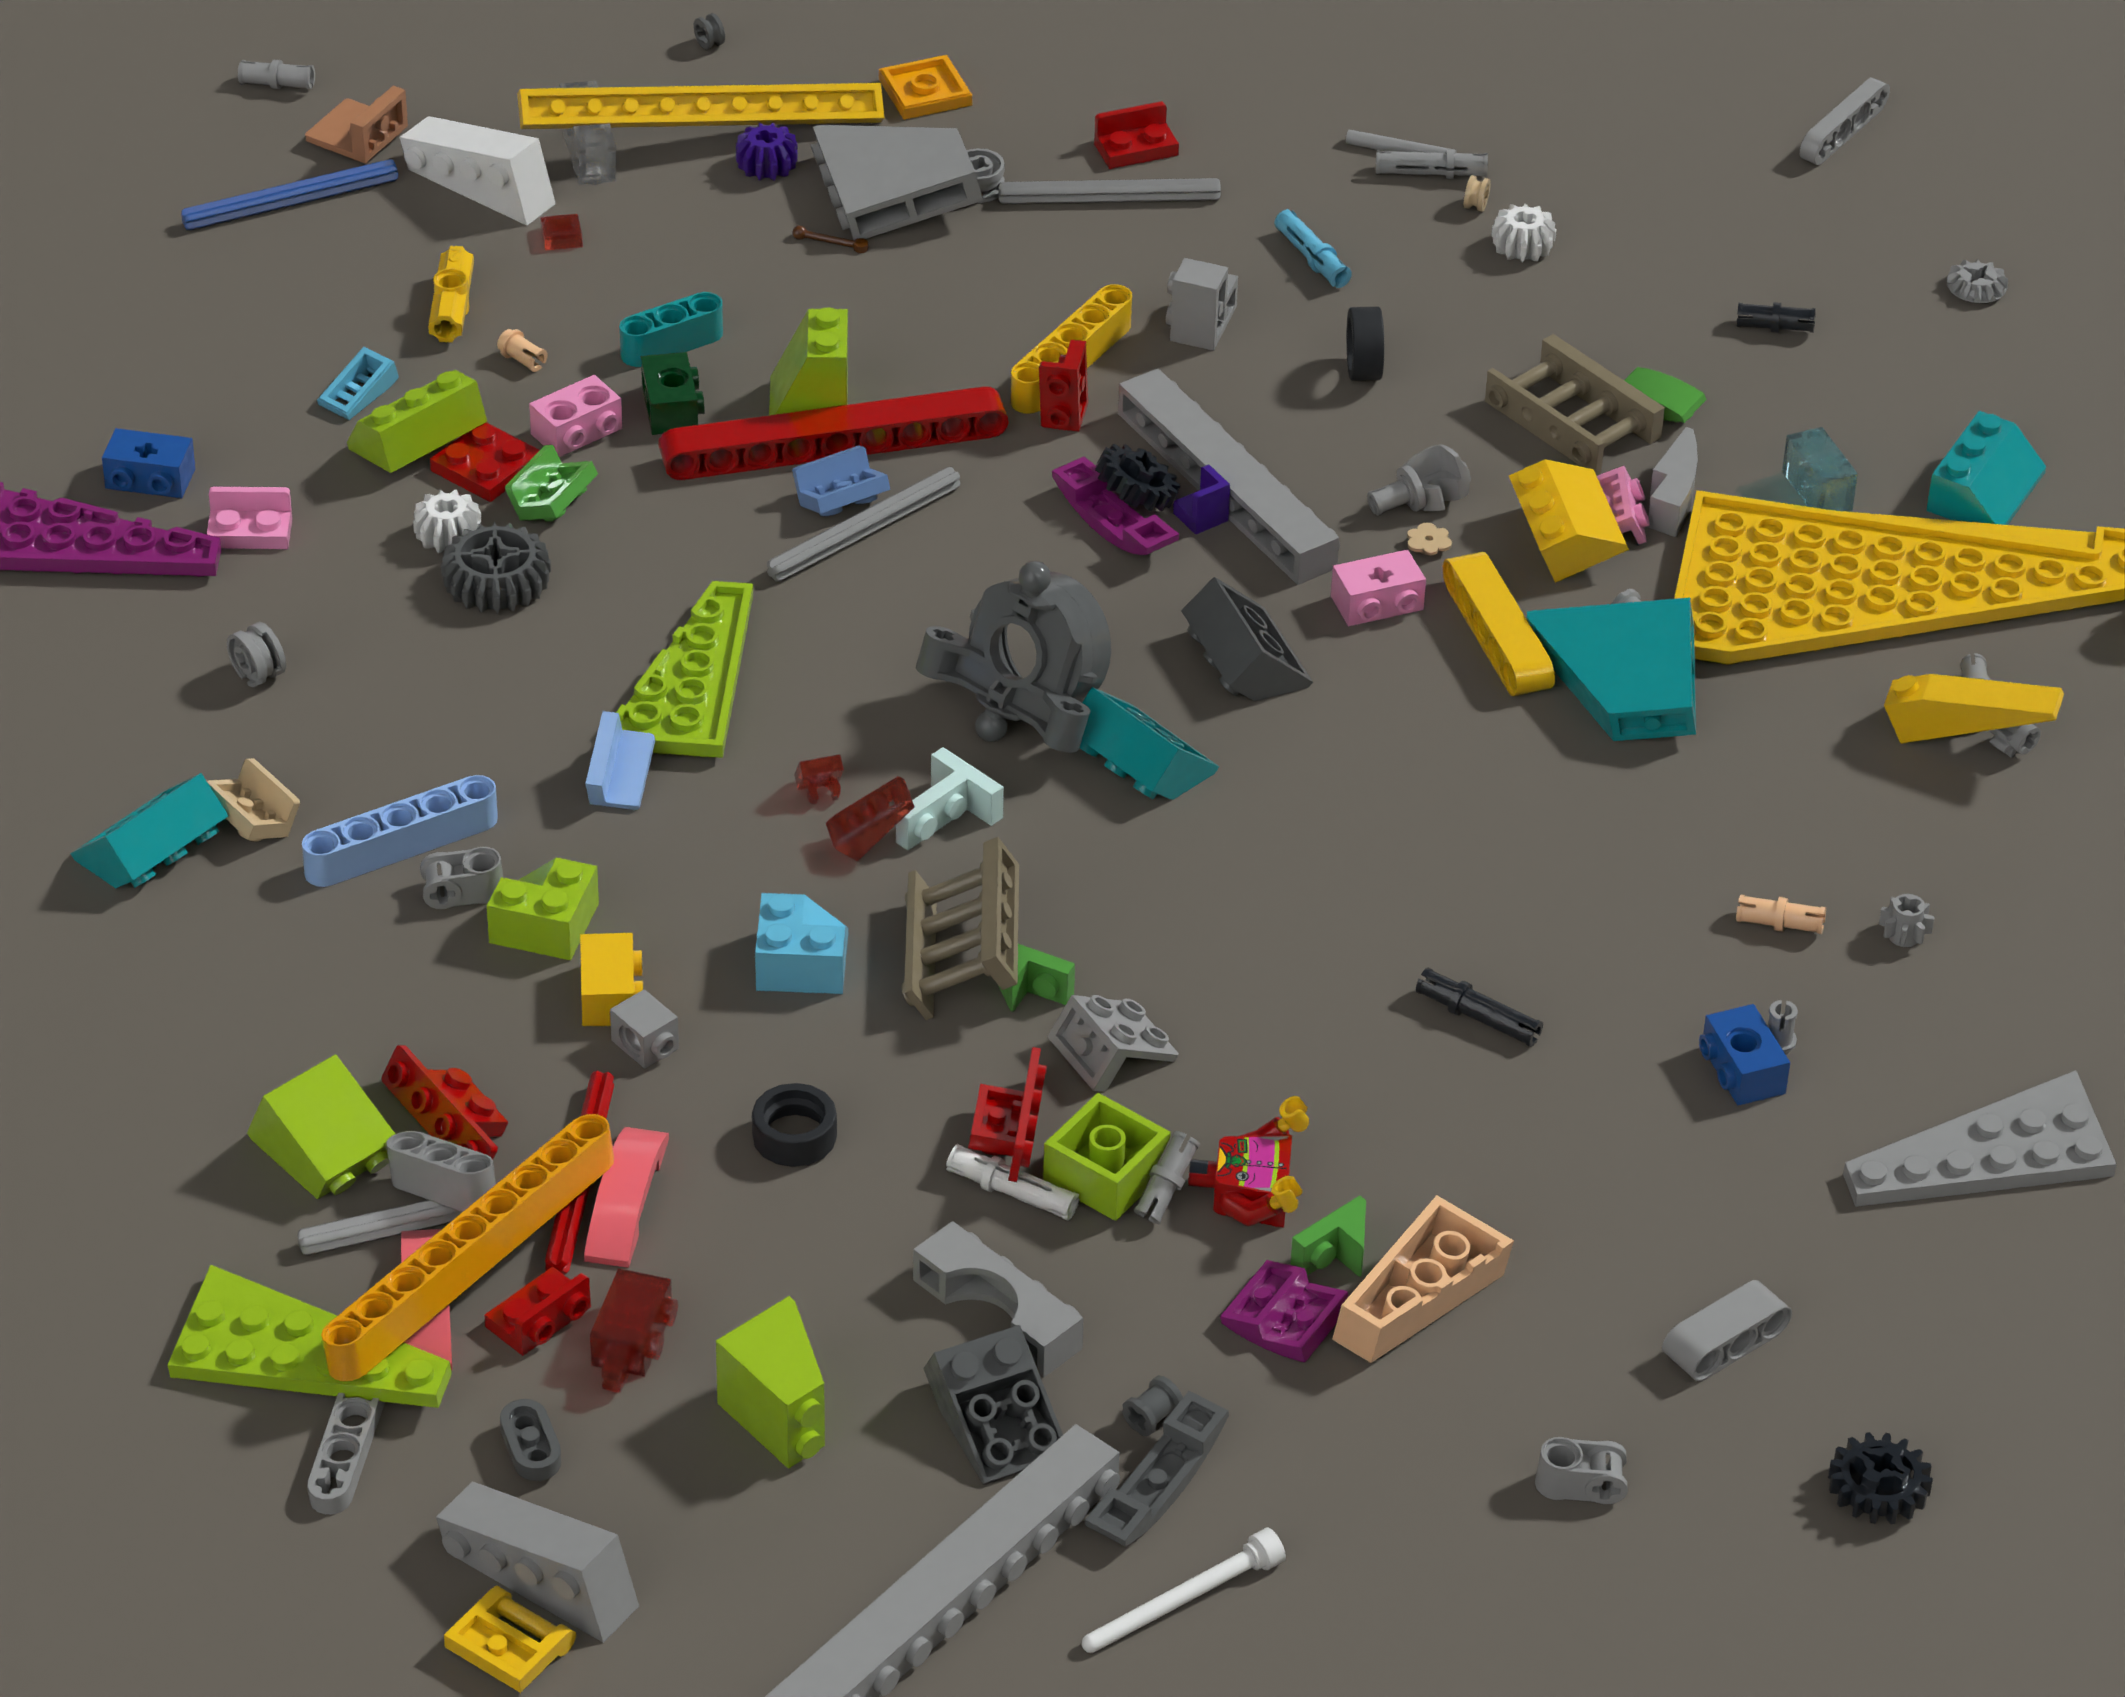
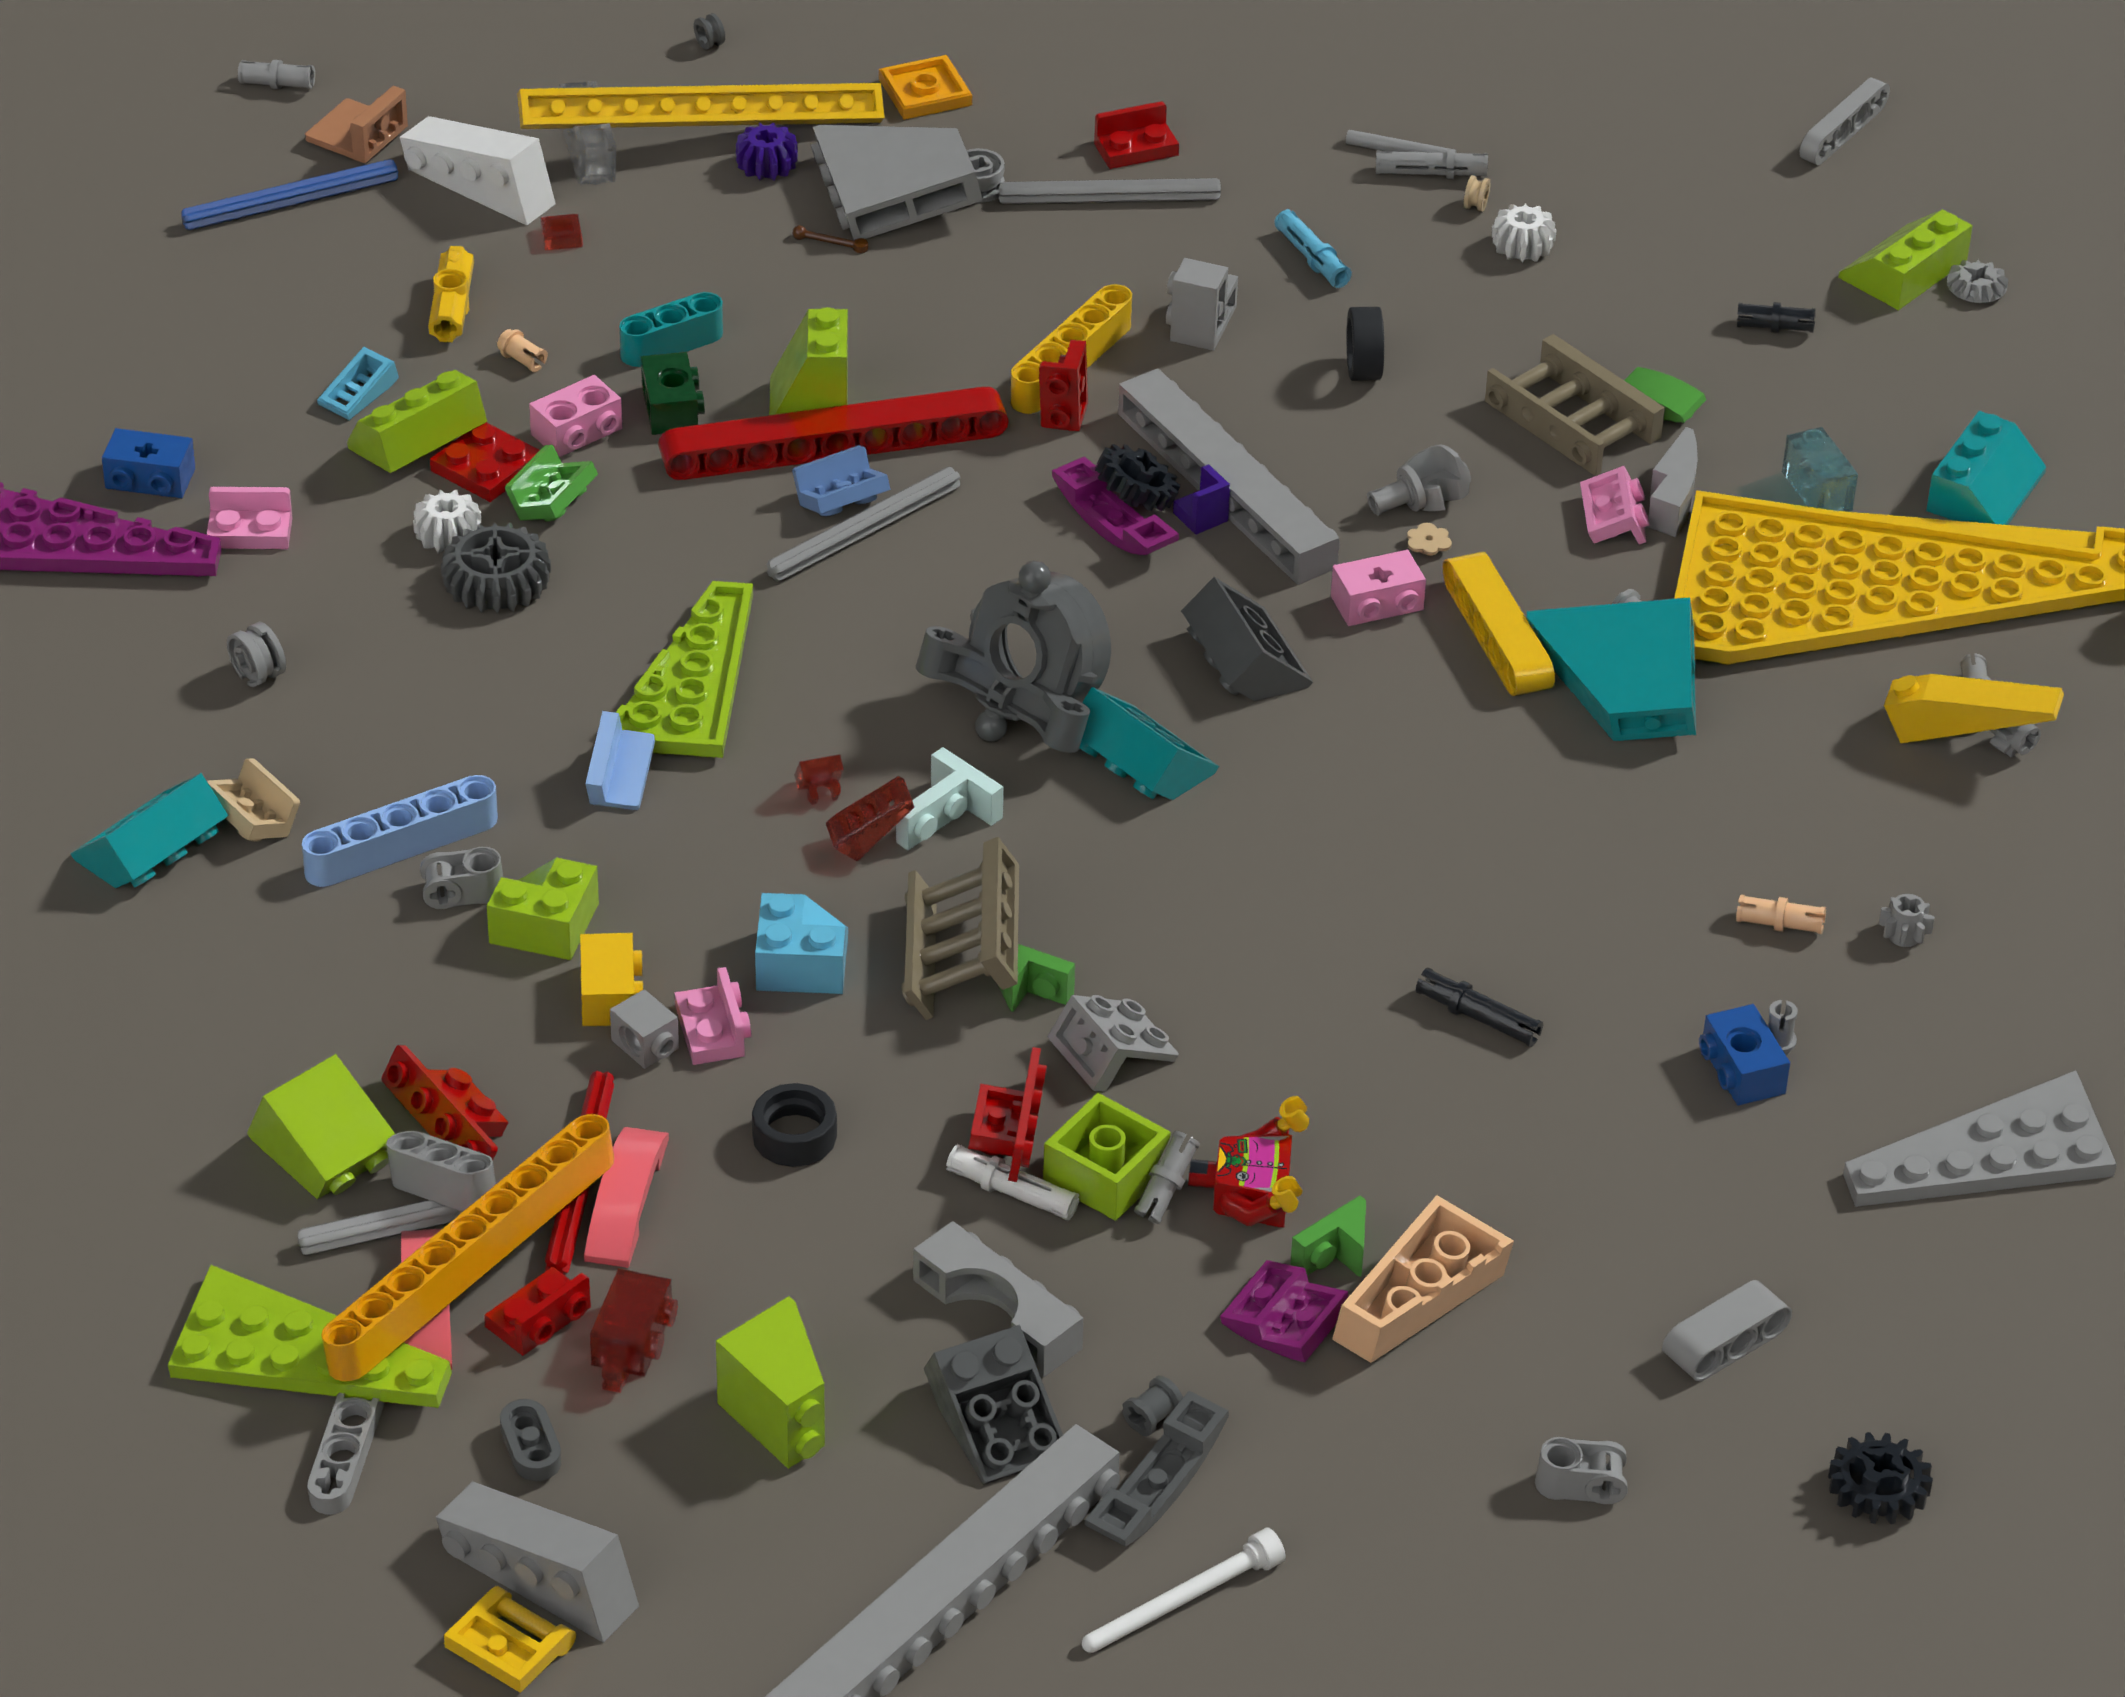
(712, 1020): none -> bright pink bracket
(1568, 516): yellow slope -> none
(1911, 259): none -> lime slope

